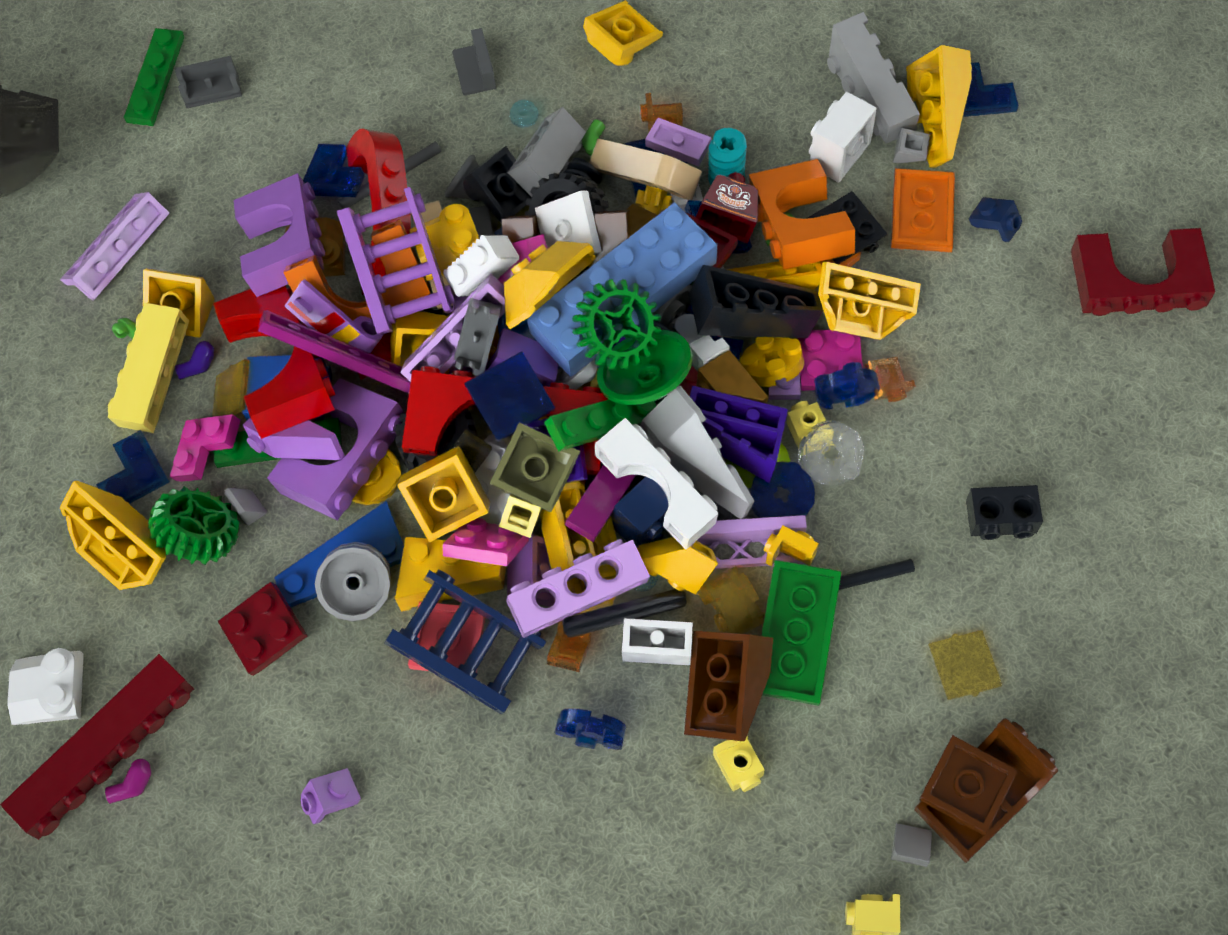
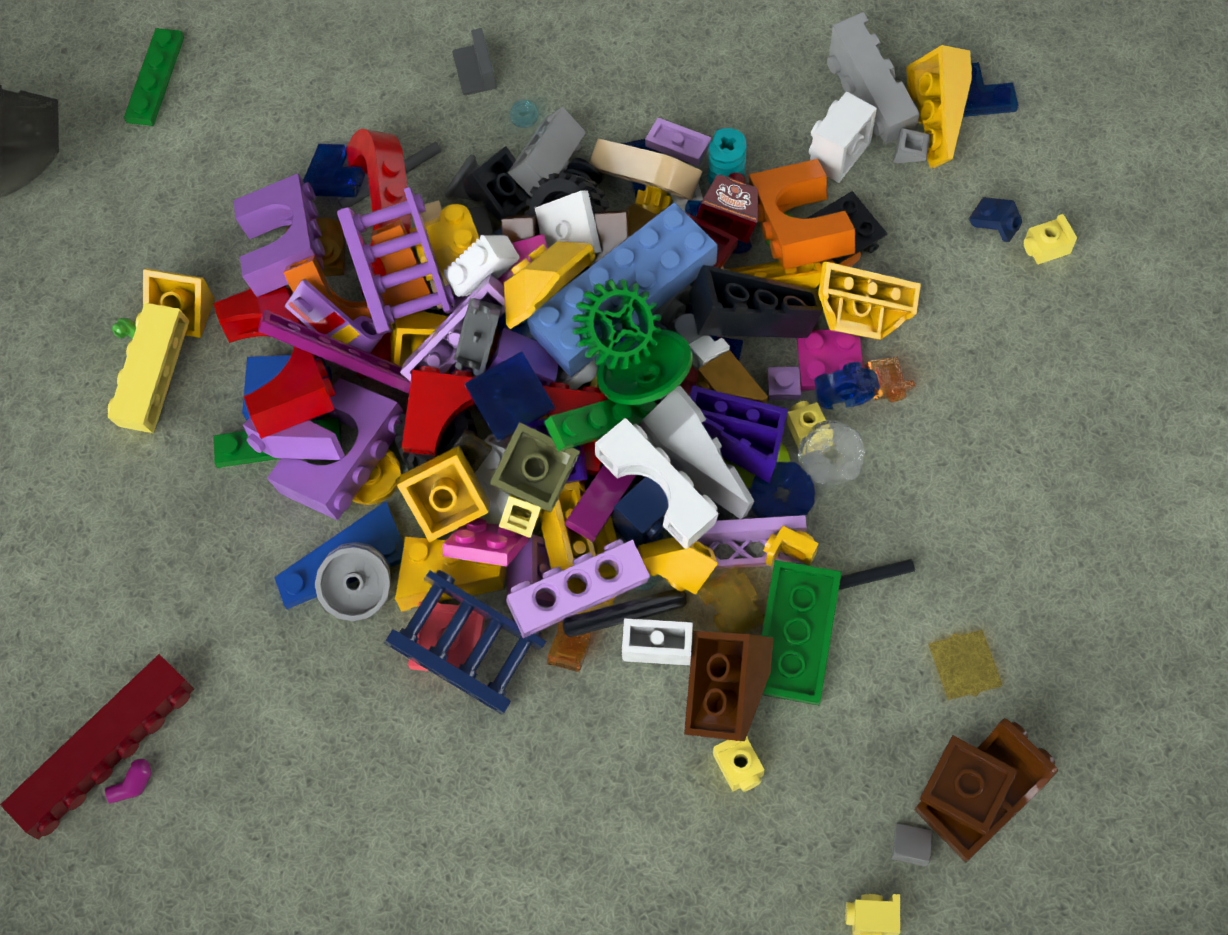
(46, 687): white slope -> none
(111, 536): yellow wedge -> none
(115, 245): lavender fence -> none
(141, 472): clear blue plate -> none
(193, 525): green gear -> none
(197, 440): dark pink plate -> none
(199, 361): dark purple arm -> none
(208, 82): dark grey hinge -> none
(230, 389): clear yellow piece -> none
(245, 504): light grey slope -> none
(262, 628): dark red plate -> none
(329, 794): medium lavender bracket -> none
(592, 134): bright green arm -> none
(605, 731): clear blue plate -> none
(620, 32): yellow slope -> none
(668, 112): clear orange bracket -> none
(773, 360): yellow plate -> none
(923, 210): orange tile -> none
(1002, 503): black brick -> none
(1050, 240): none -> light yellow brick
(1106, 290): dark red arch -> none

